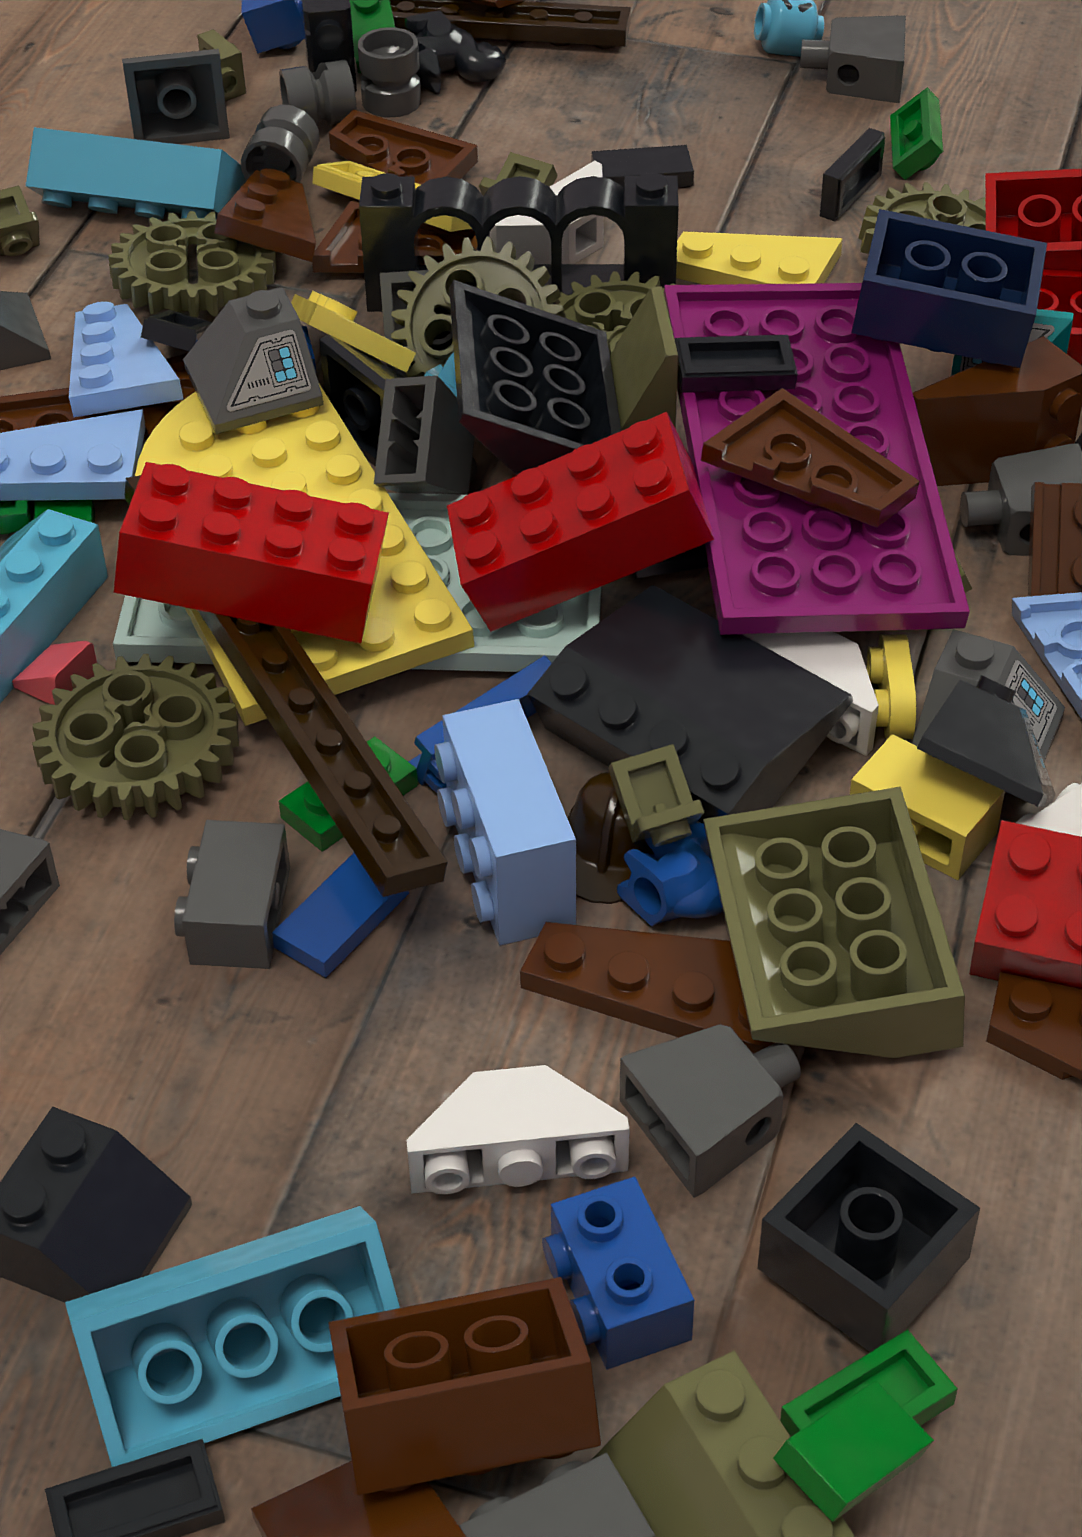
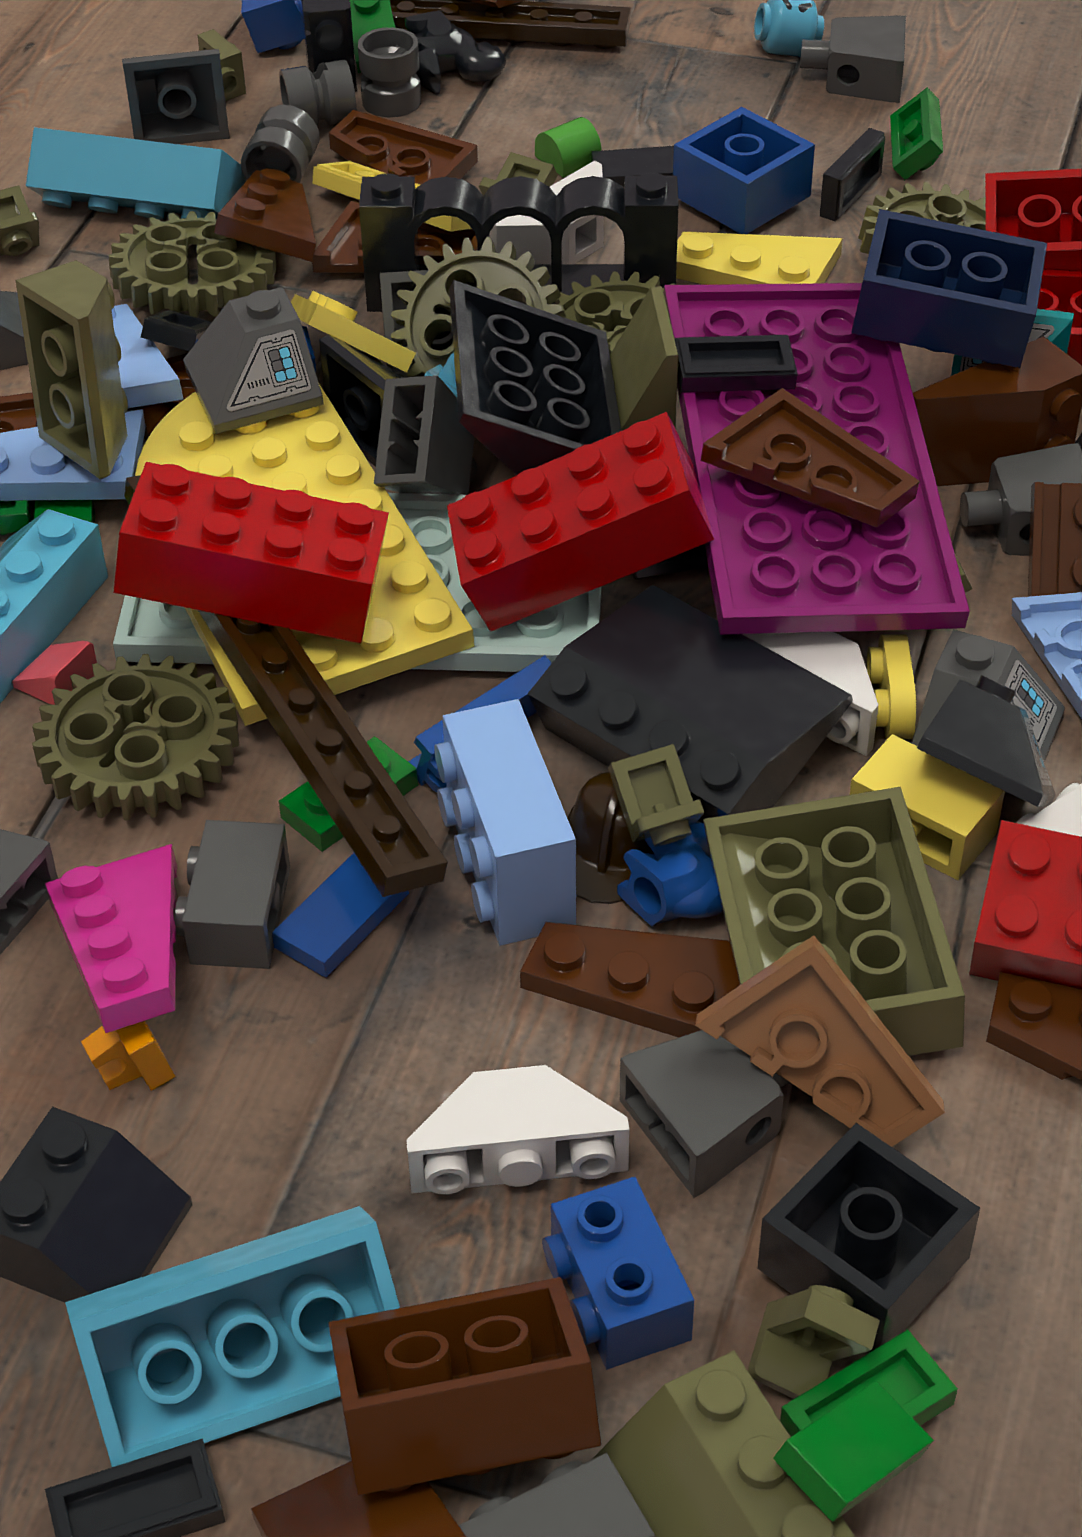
(74, 364): none -> olive slope
(122, 933): none -> dark pink wing
(128, 1056): none -> light orange tile
(568, 145): none -> bright green brick
(743, 170): none -> blue brick
(805, 1335): none -> olive bracket
(827, 1041): none -> medium nougat wing

